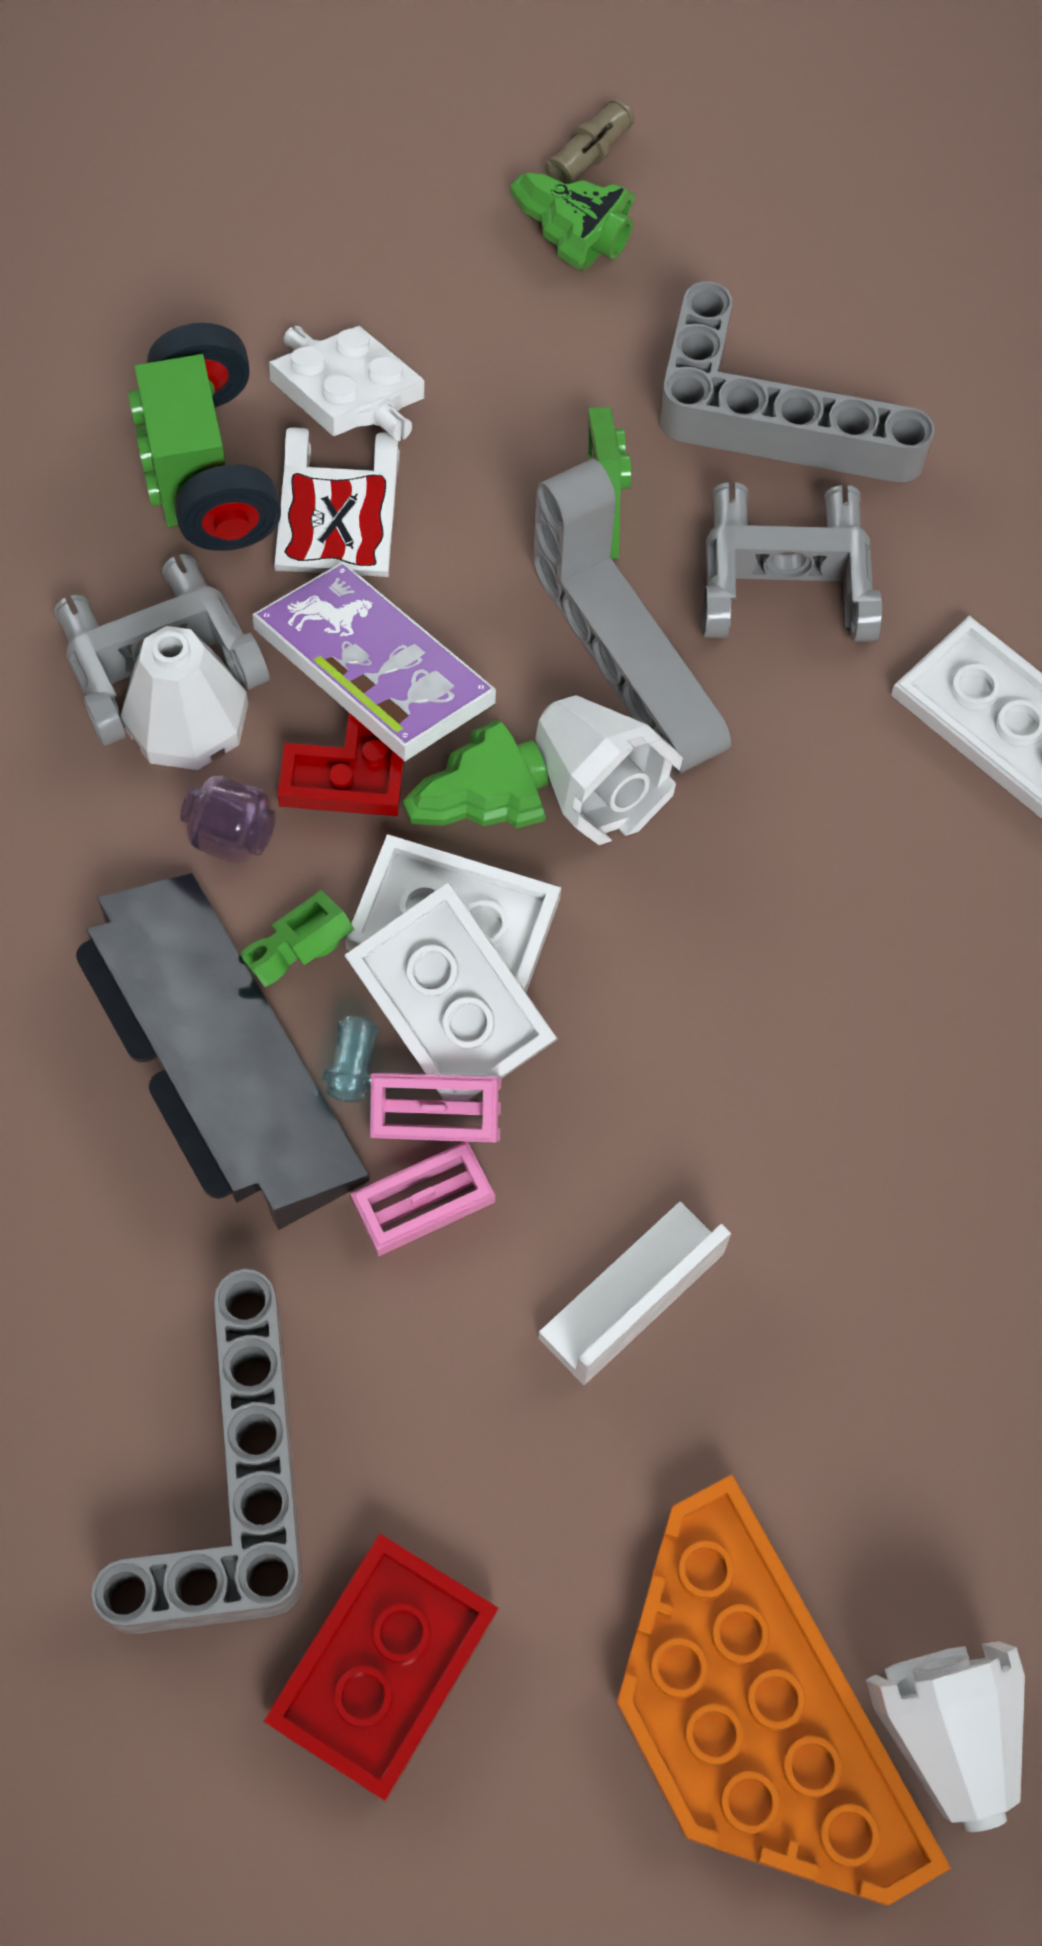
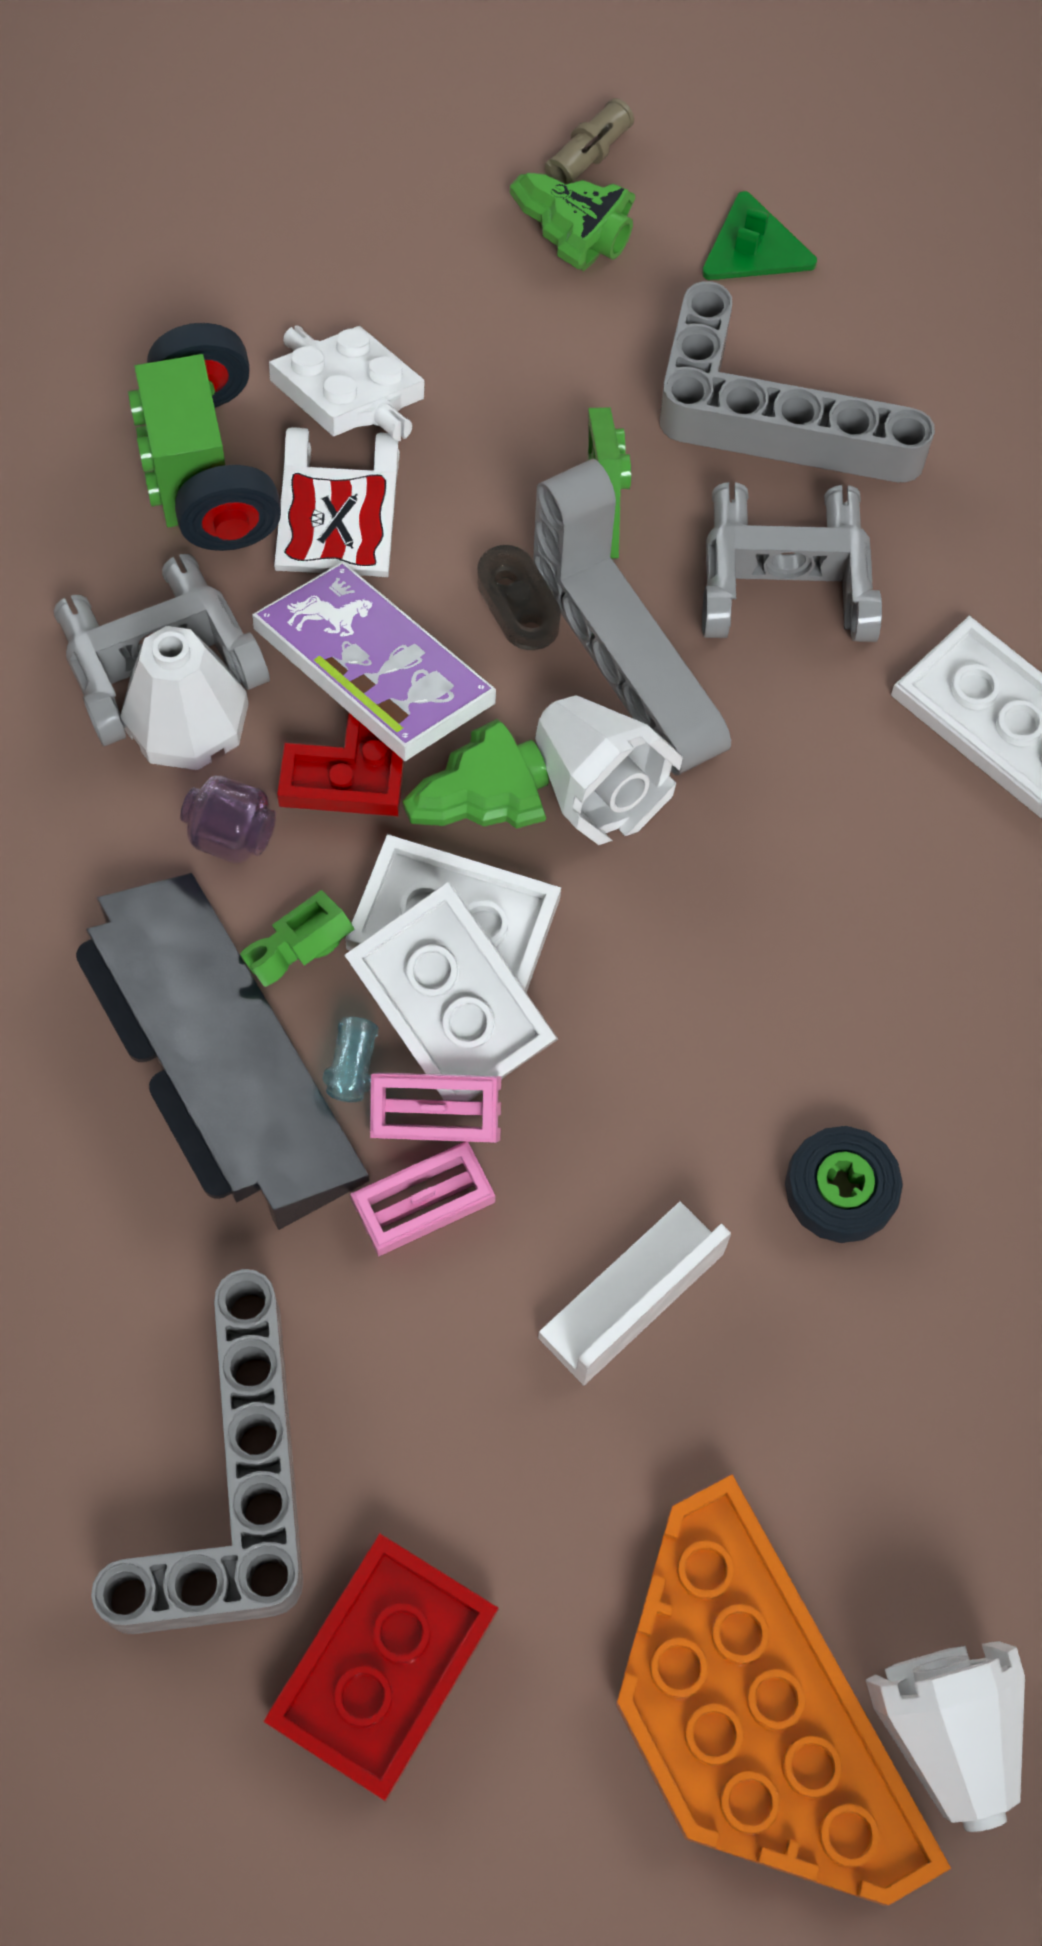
(520, 602): none -> clear smoke plate
(755, 245): none -> green piece
(820, 1204): none -> black bush

